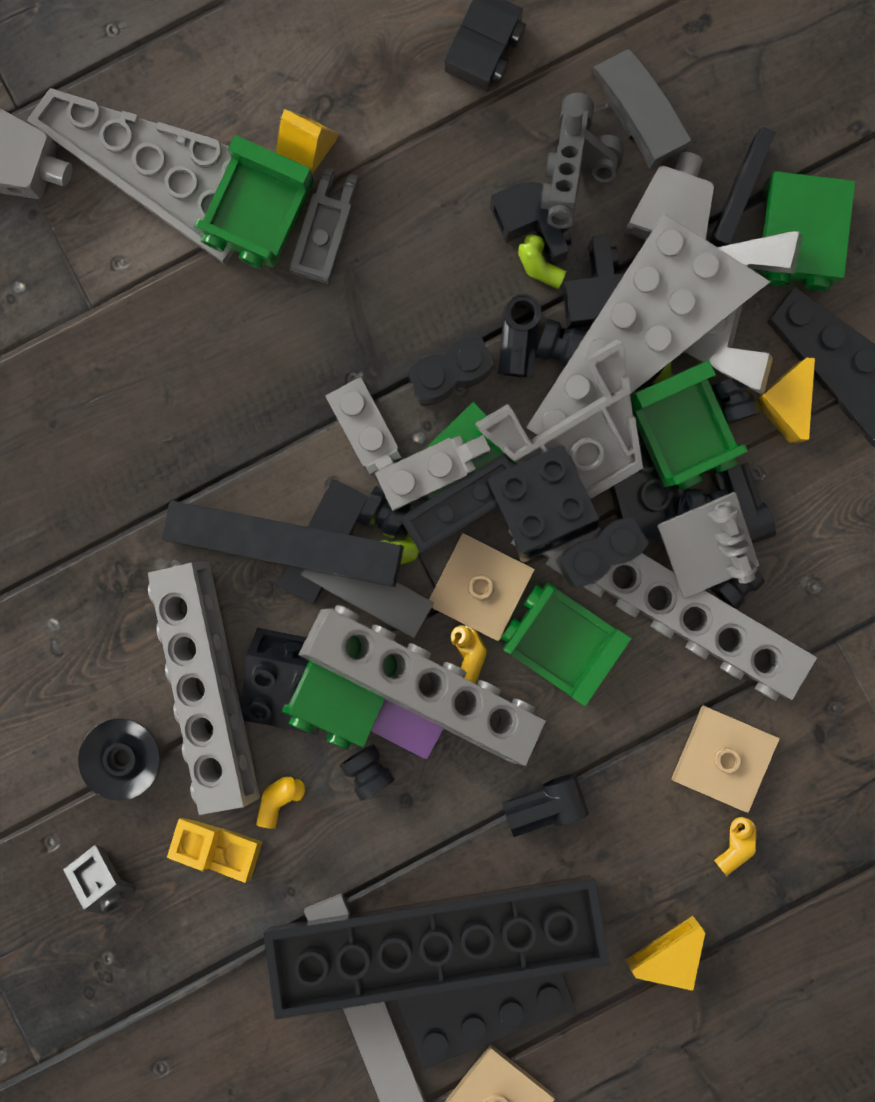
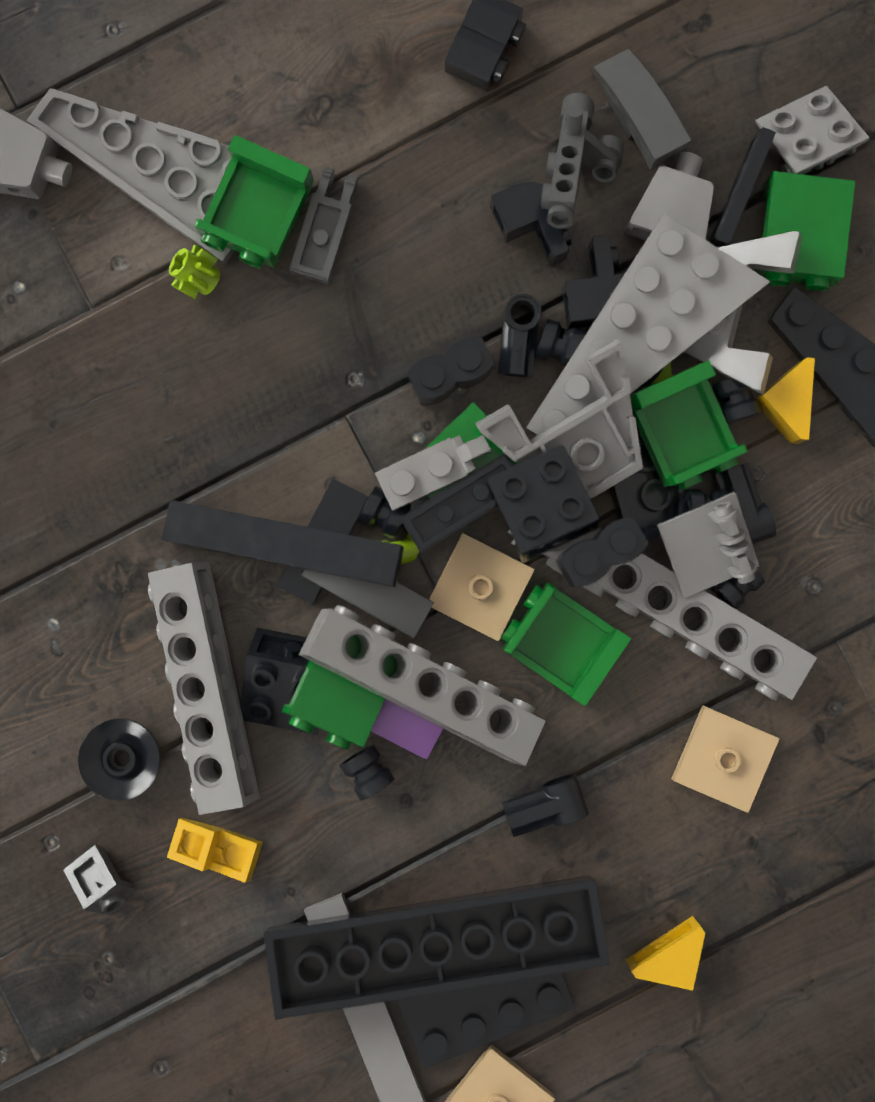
(194, 271): none -> lime gear
(276, 796): yellow arm -> none
(304, 139): yellow slope -> none
(364, 426): light grey hinge -> none
(472, 650): yellow arm -> none
(534, 262): lime arm -> none
(741, 845): yellow arm -> none
(813, 131): none -> light grey hinge

